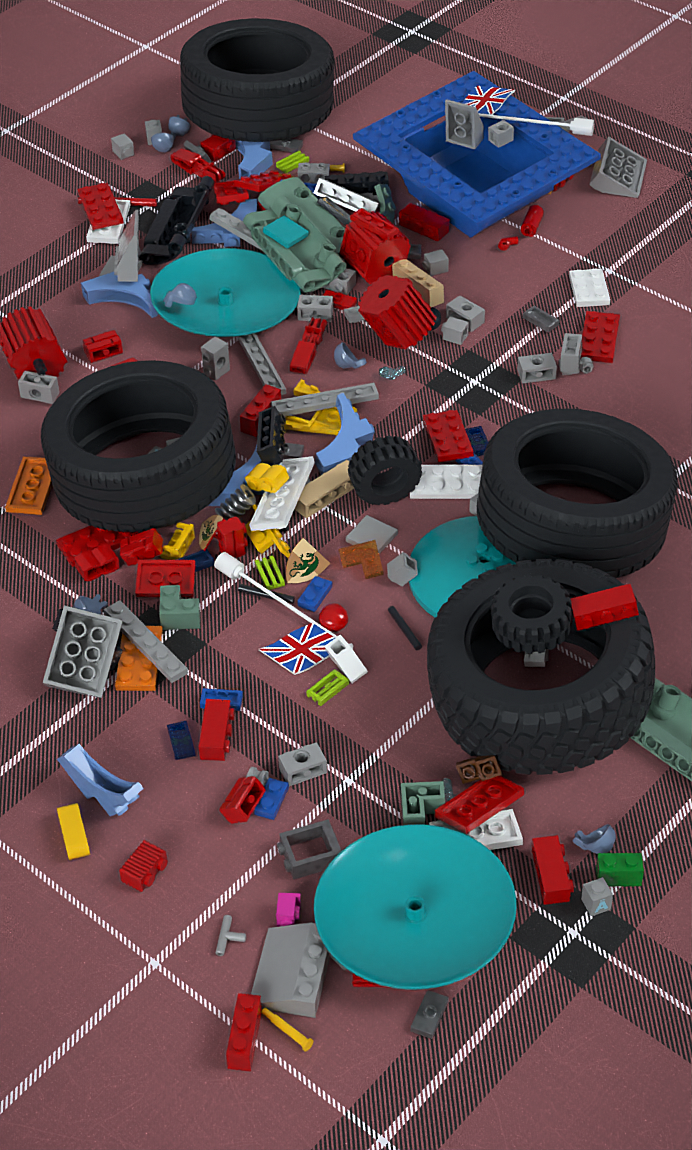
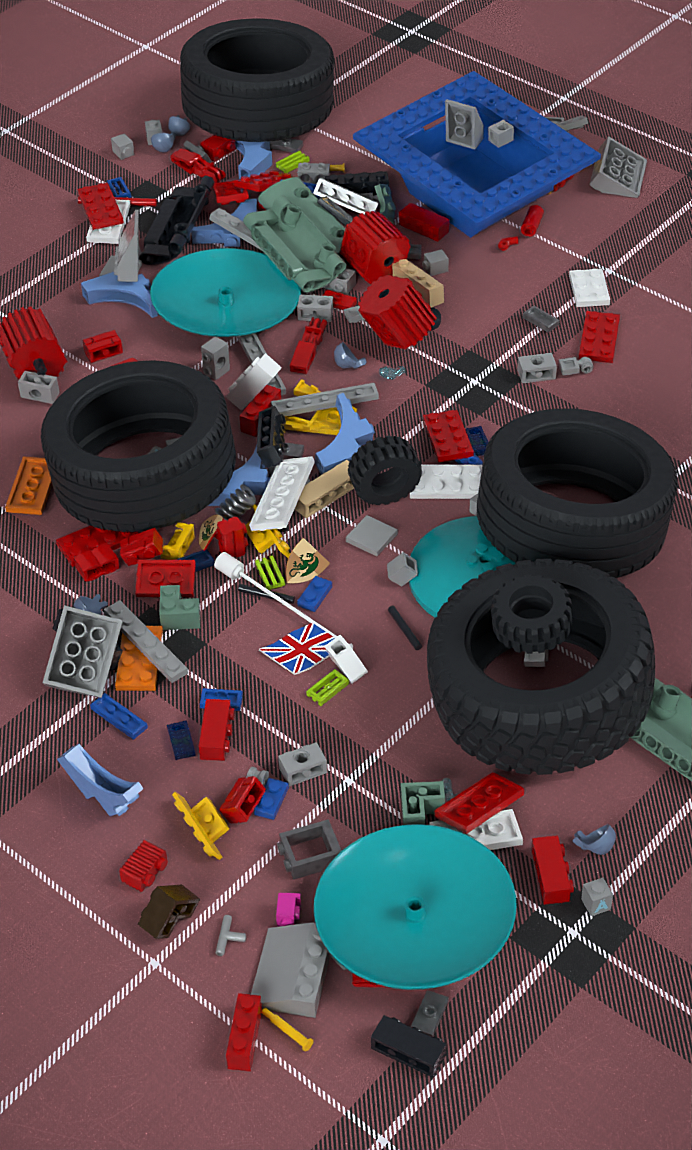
(73, 831): yellow beam -> none
(119, 716): none -> blue tile
(127, 193): none -> blue tile
(165, 909): none -> dark brown brick
(181, 294): sand blue piece -> none
(206, 822): none -> yellow bracket
(253, 381): none -> white brick
(267, 477): yellow brick -> none
(285, 231): teal tile -> none
(333, 617): red hair -> none
(364, 554): clear orange plate -> none
(374, 224): red tile -> none
(408, 1045): none -> black brick
(455, 330): light grey brick -> none
(466, 310): light grey brick -> none
(478, 768): reddish brown slope -> none
(490, 99): flag -> none
(571, 353): light grey brick -> none
(604, 607): red brick -> none
(620, 868): green brick -> none

